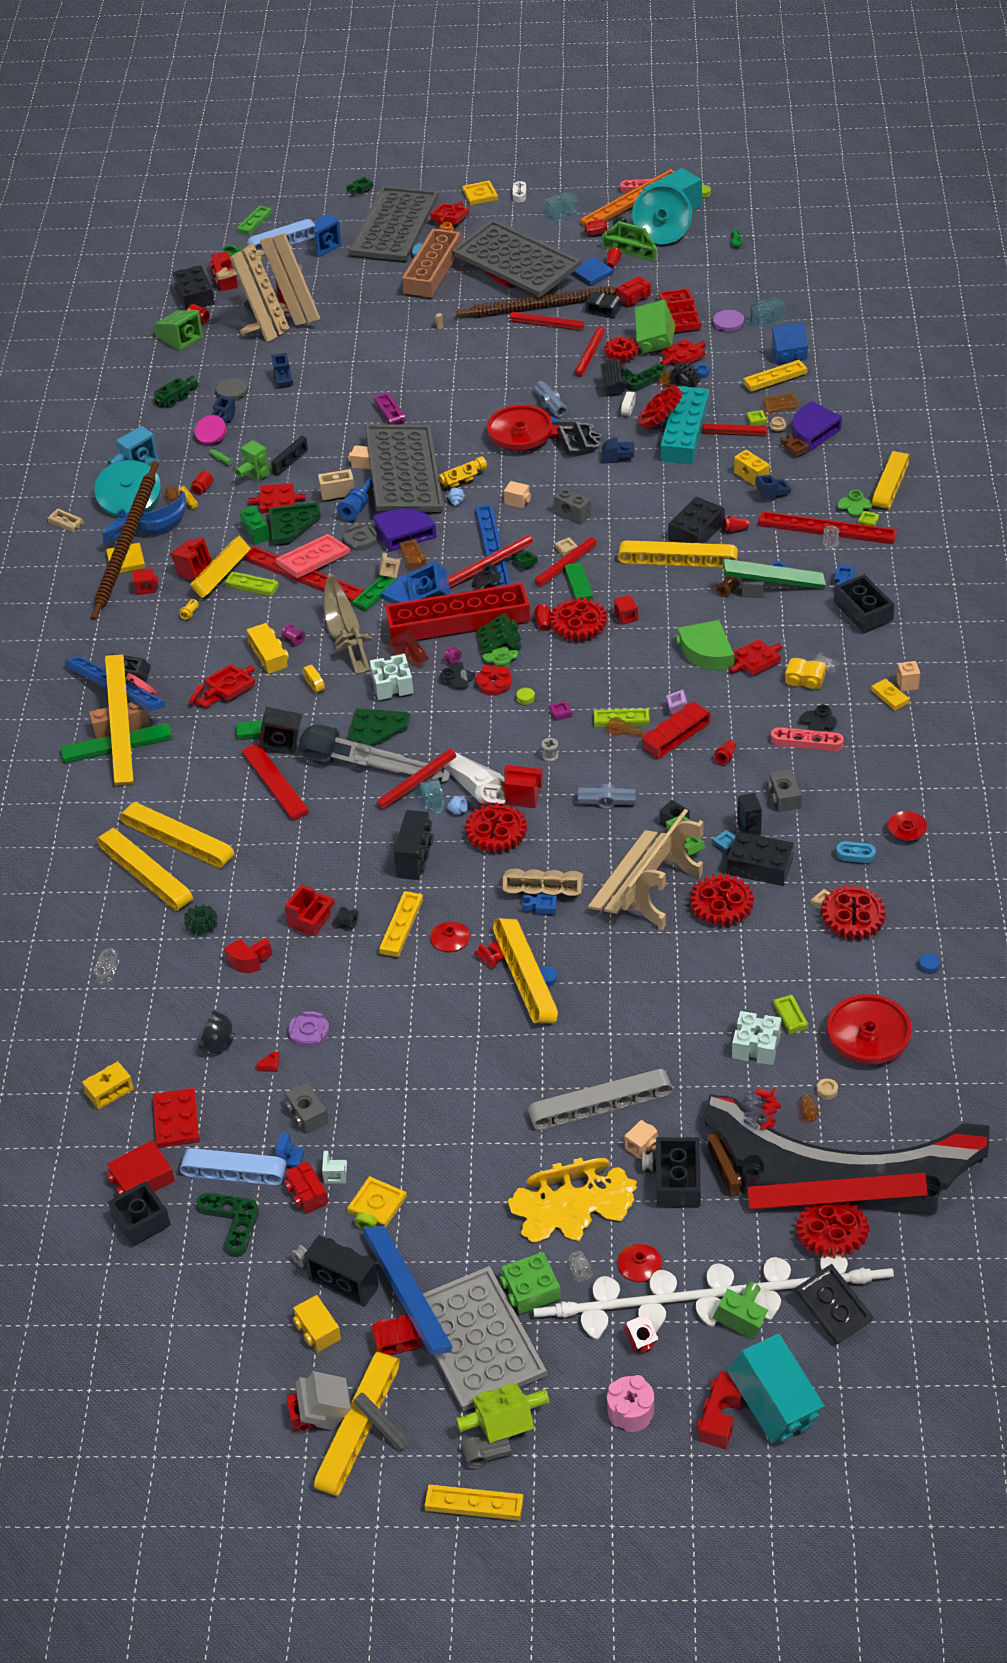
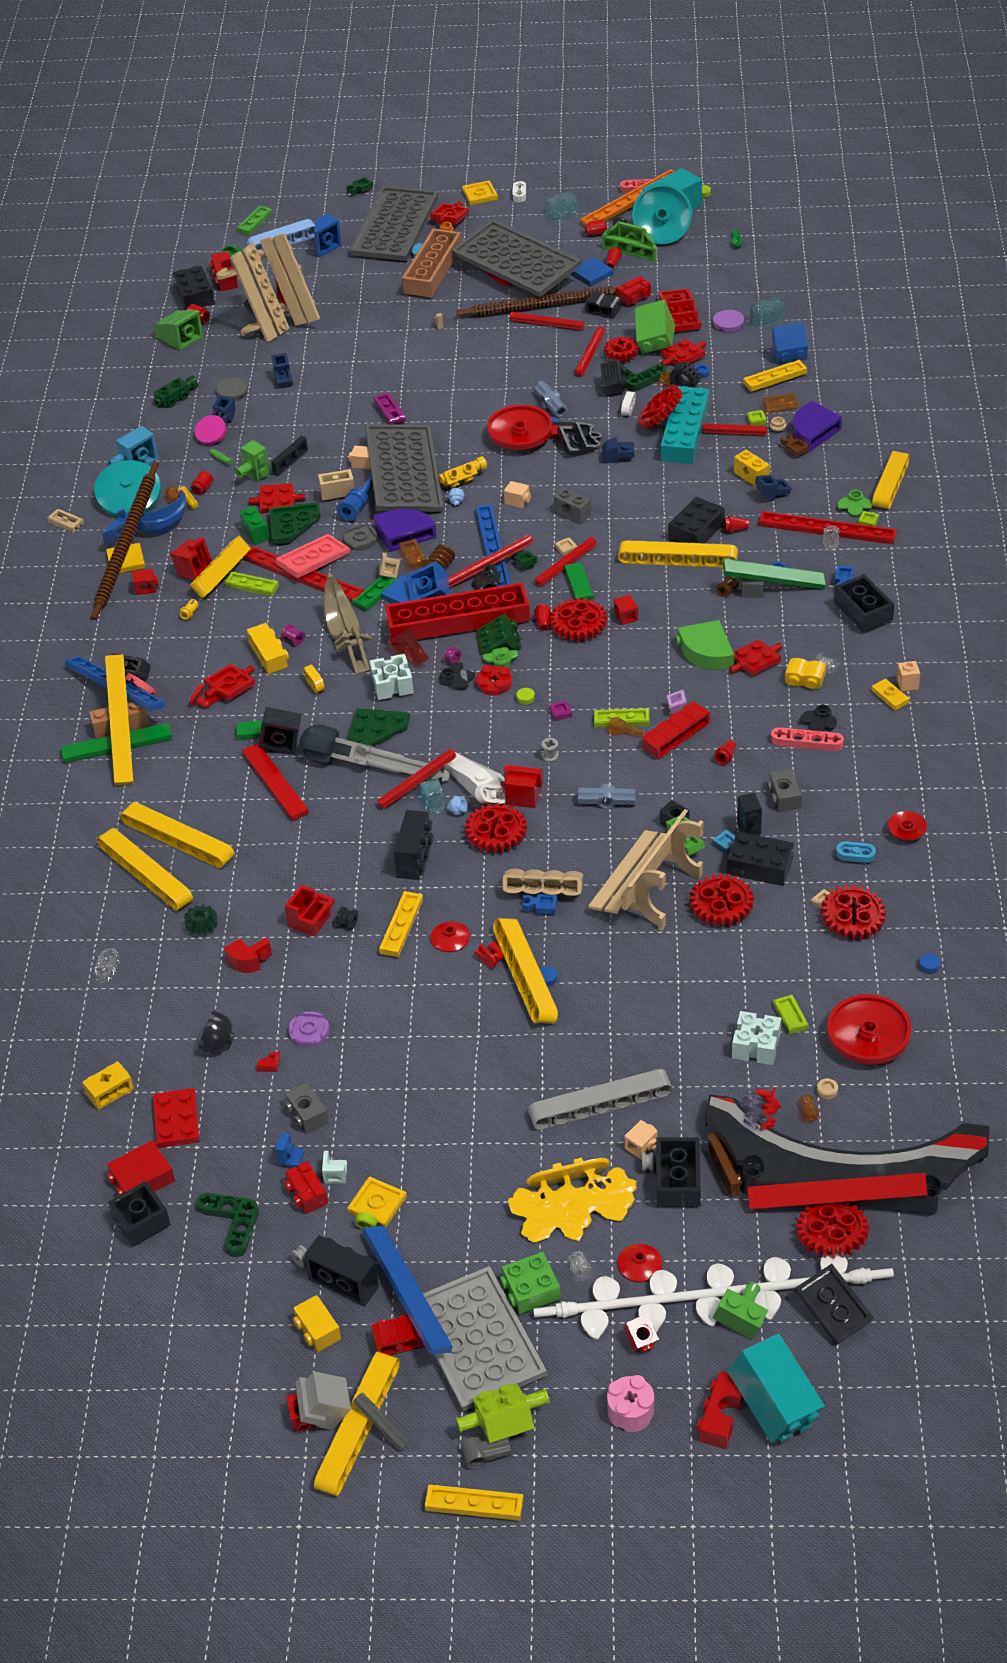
(233, 1166): light blue beam -> none
(442, 555): none -> reddish brown piece

